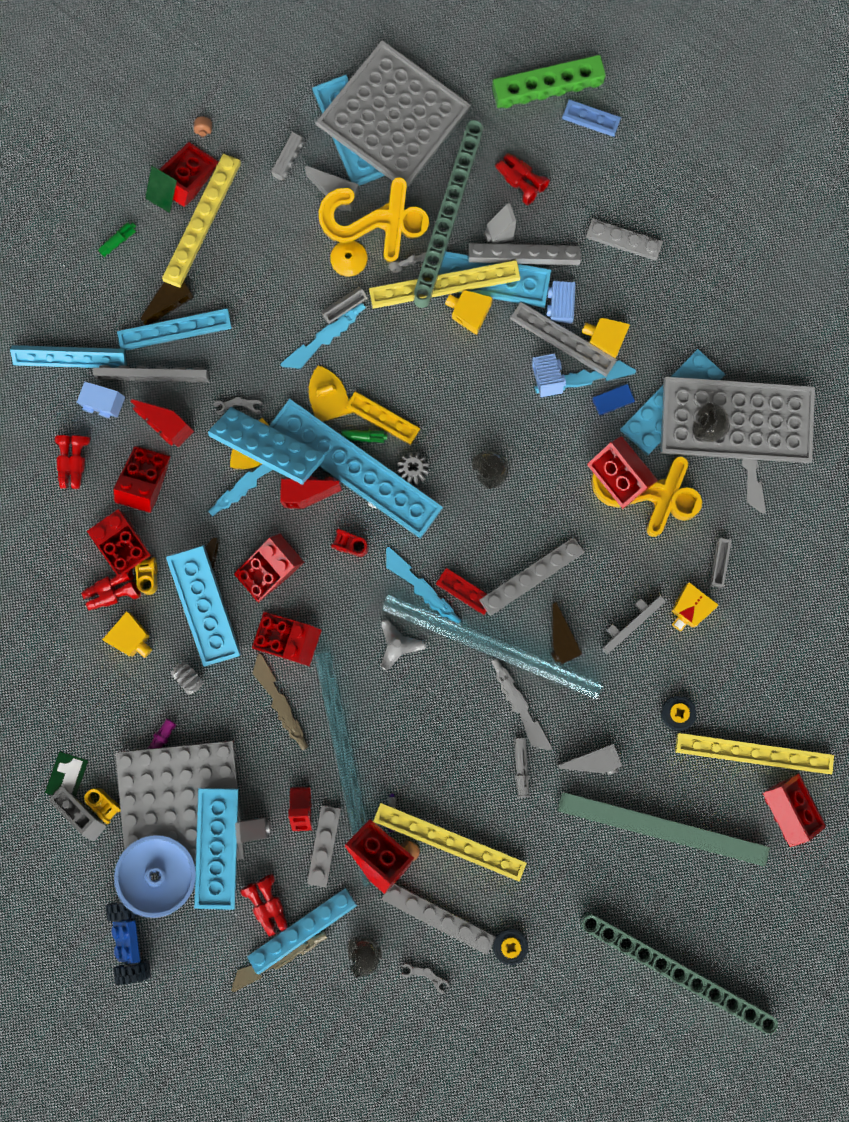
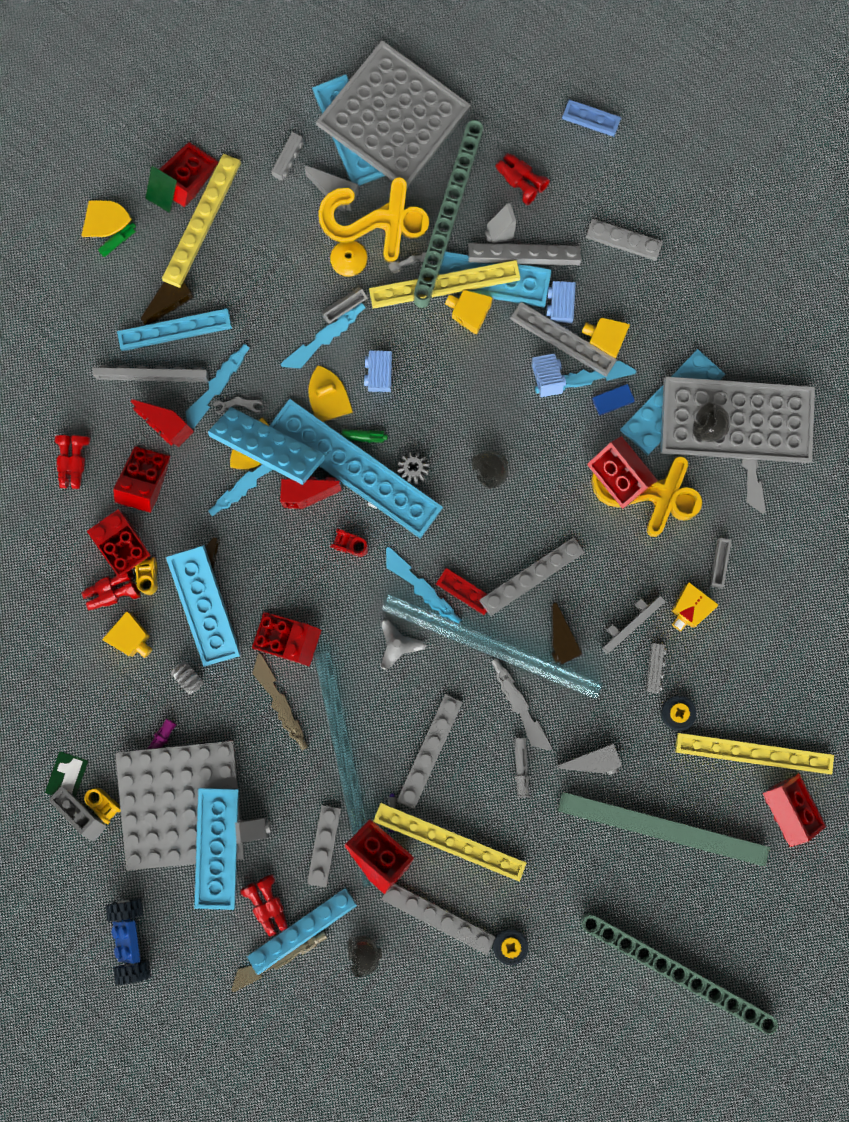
(67, 356): medium azure plate -> none
(100, 399): light blue brick -> none
(104, 219): none -> yellow shield
(174, 871): light blue dish -> none
(202, 126): nougat piece -> none
(216, 385): none -> medium azure sword
(268, 567): red slope -> none
(300, 809): red tile -> none
(379, 371): none -> light blue brick
(382, 418): yellow tile -> none
(412, 848): nougat piece -> none
(427, 973): light grey piece -> none
(429, 751): none -> light grey plate
(591, 66): bright green brick -> none
(655, 668): none -> light grey piece

